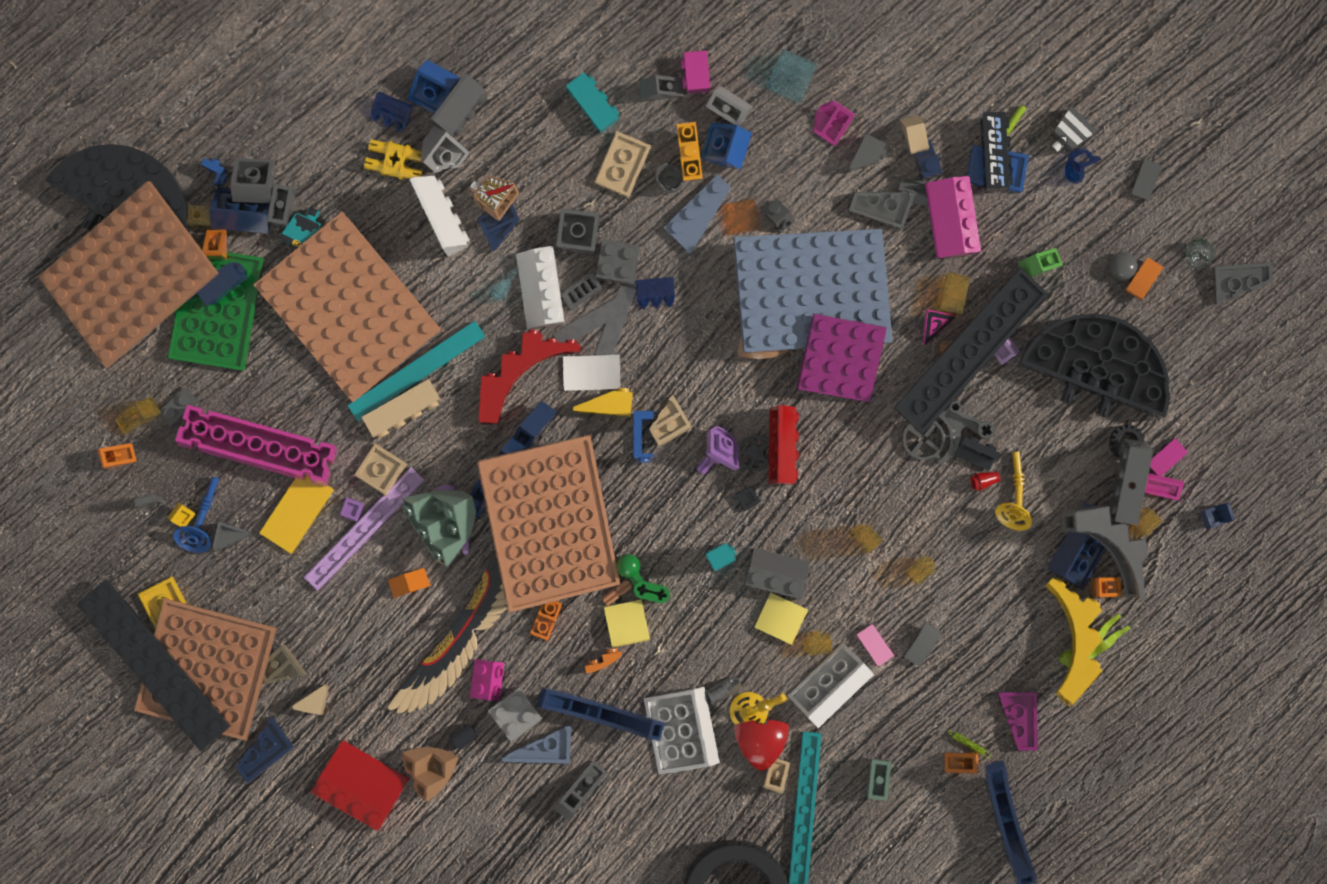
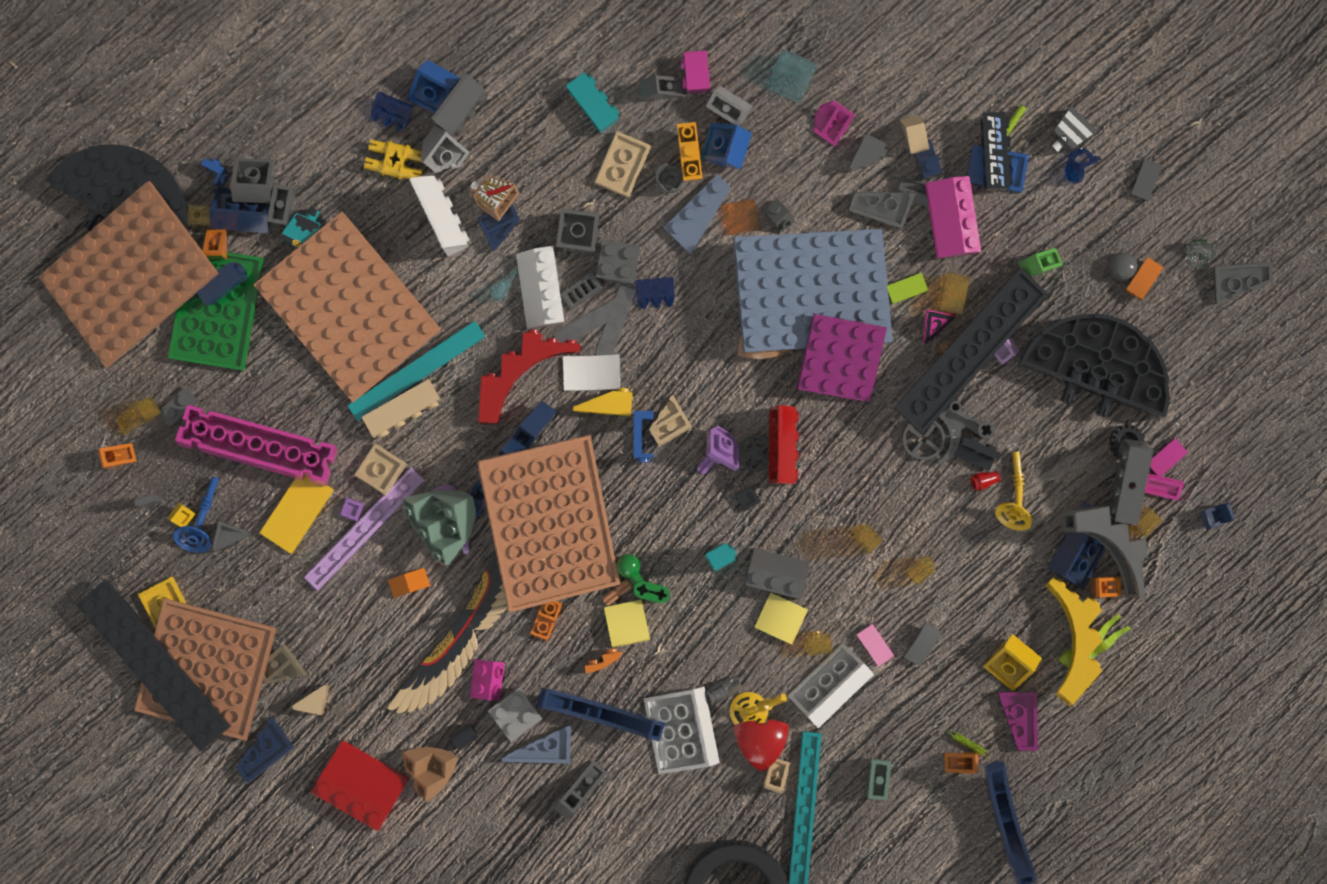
(907, 288): none -> lime tile
(1012, 662): none -> yellow slope

